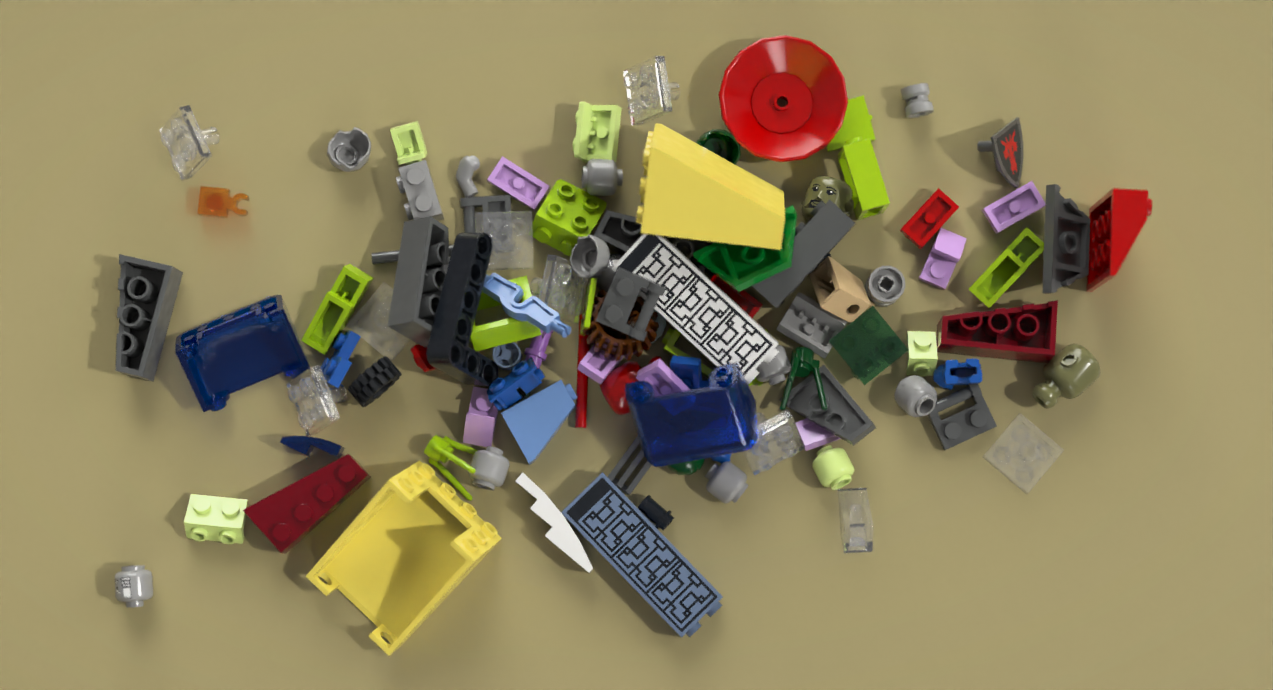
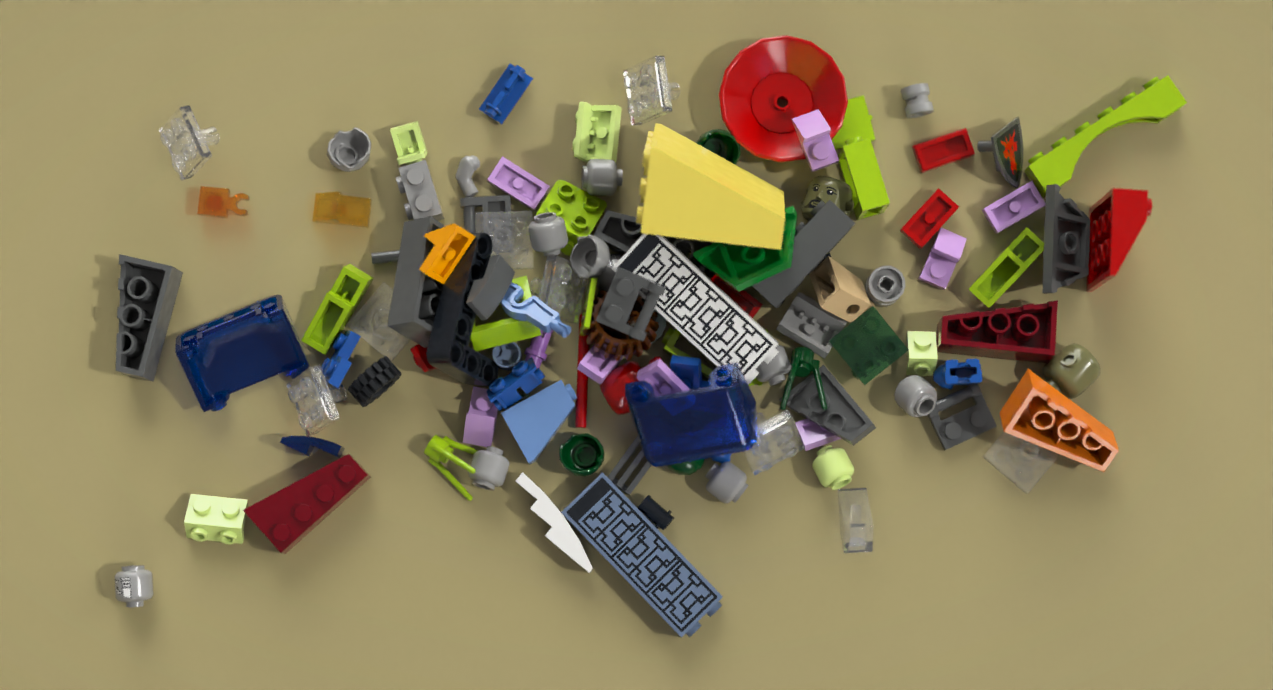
(341, 209): none -> clear yellow slope
(405, 553): light yellow windscreen -> none
(449, 248): none -> light orange slope
(489, 291): none -> dark grey slope
(506, 93): none -> blue hinge
(548, 233): none -> light grey head
(582, 454): none -> dark green hair
(815, 140): none -> lavender slope
(943, 150): none -> red tile
(1057, 424): none -> orange wedge
(1151, 106): none -> lime arch

